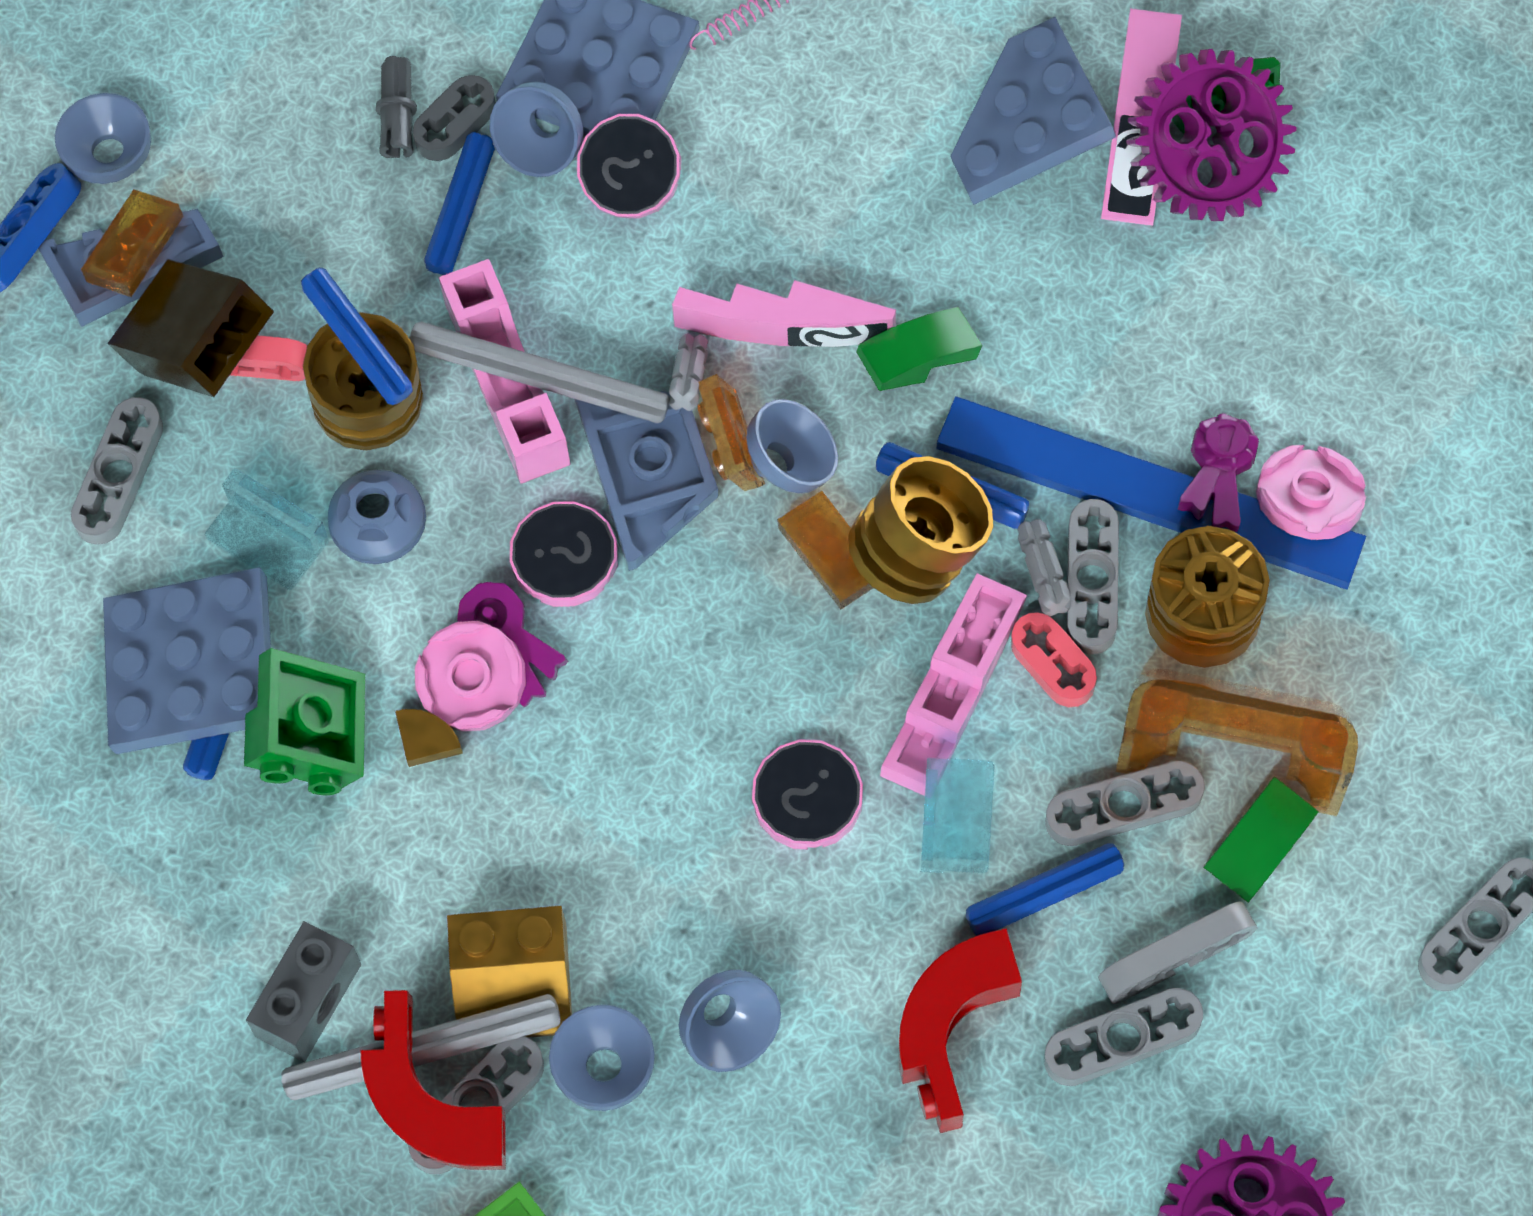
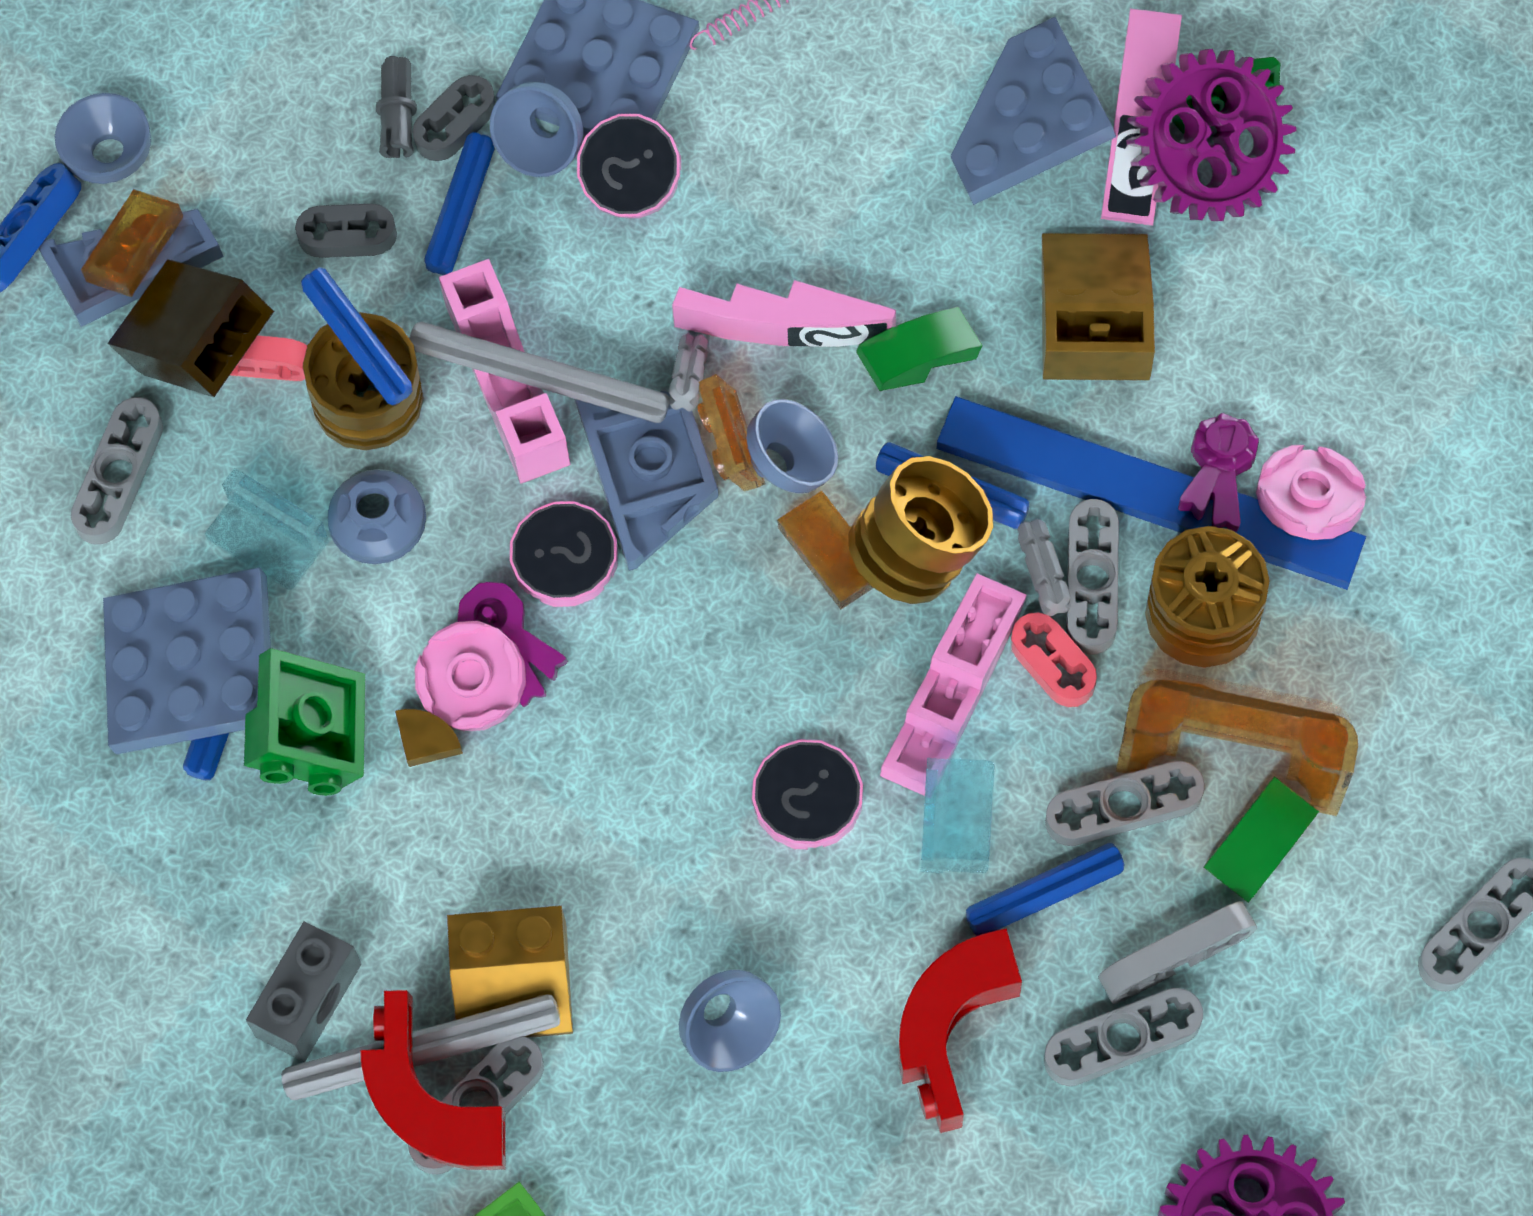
(346, 230): none -> dark grey beam
(595, 1030): sand blue piece -> none
(1097, 307): none -> pearl gold slope

